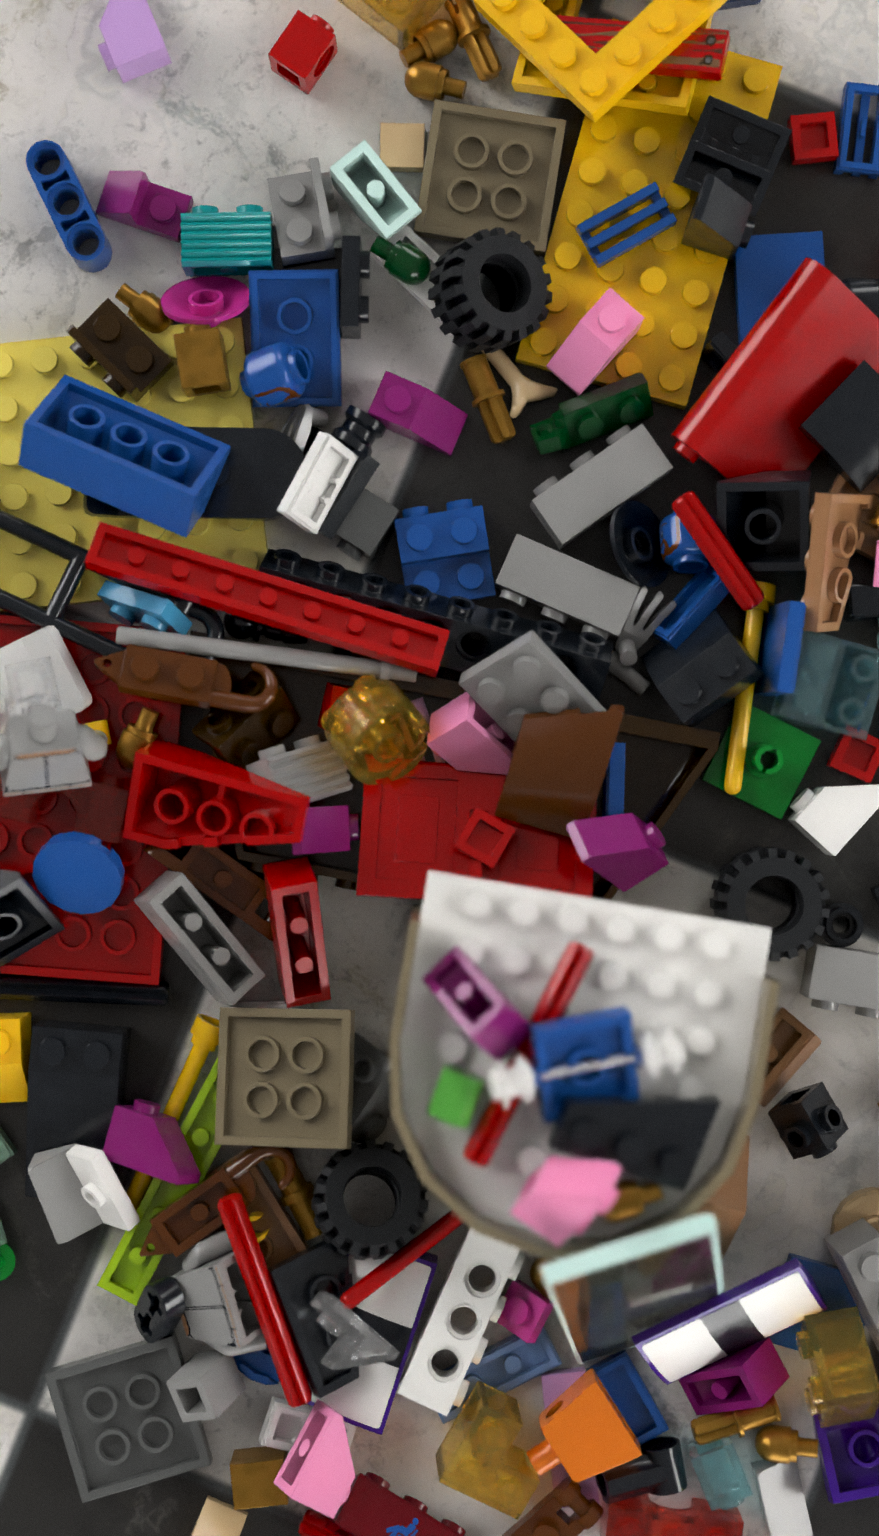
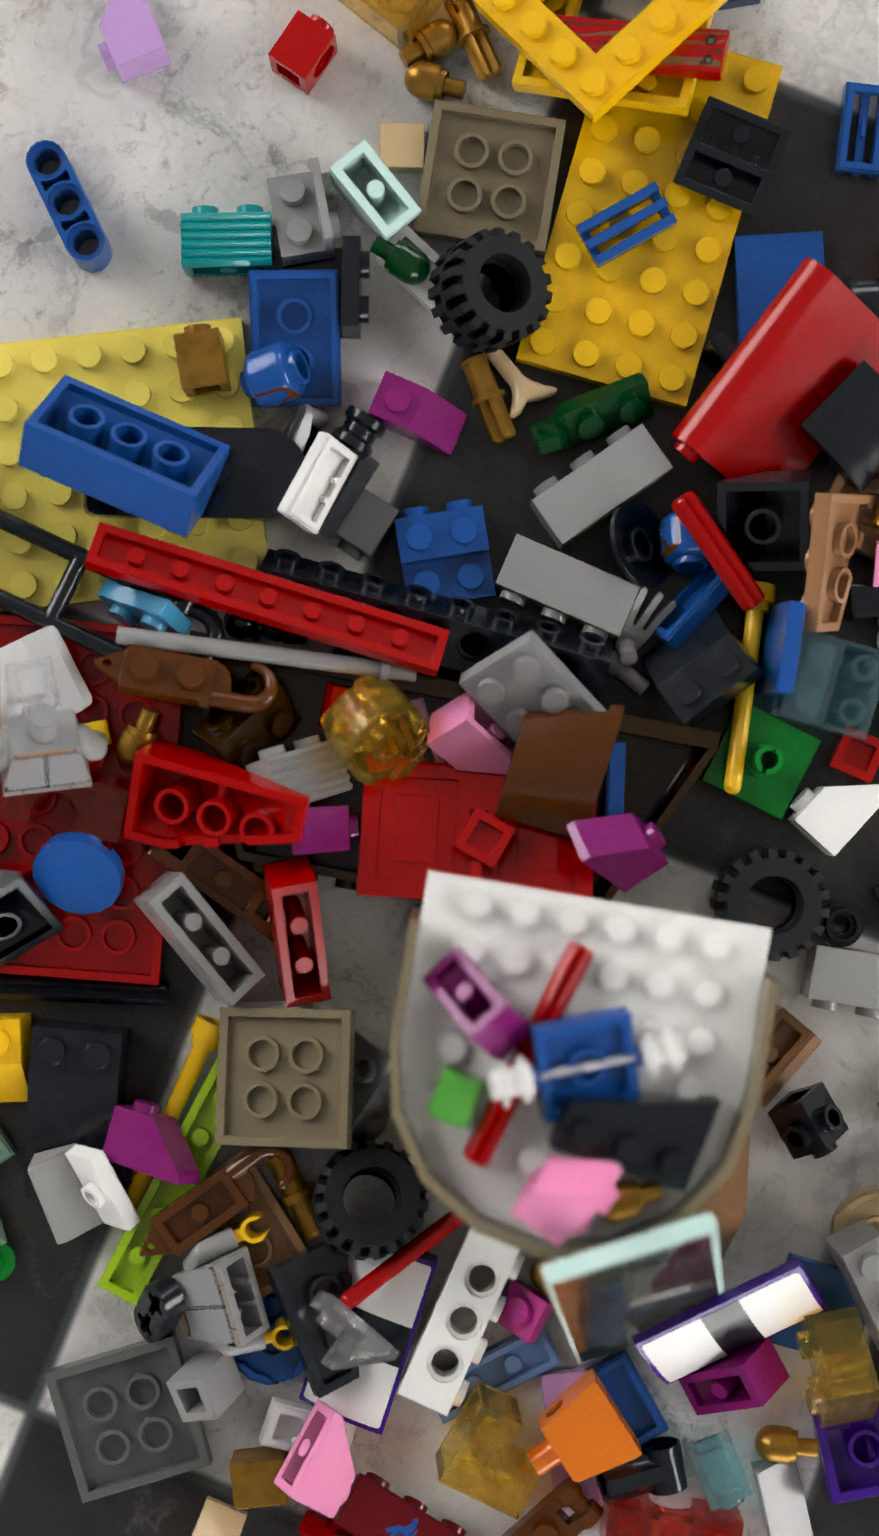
(121, 350): dark brown bracket -> none
(143, 205): magenta slope -> none
(144, 309): pearl gold cylinder -> none
(205, 300): dark pink dish -> none
(264, 1299): red axle -> none
(595, 341): bright pink slope -> none
(718, 220): black slope -> none
(726, 1424): pearl gold axle -> none
(813, 138): red plate -> none

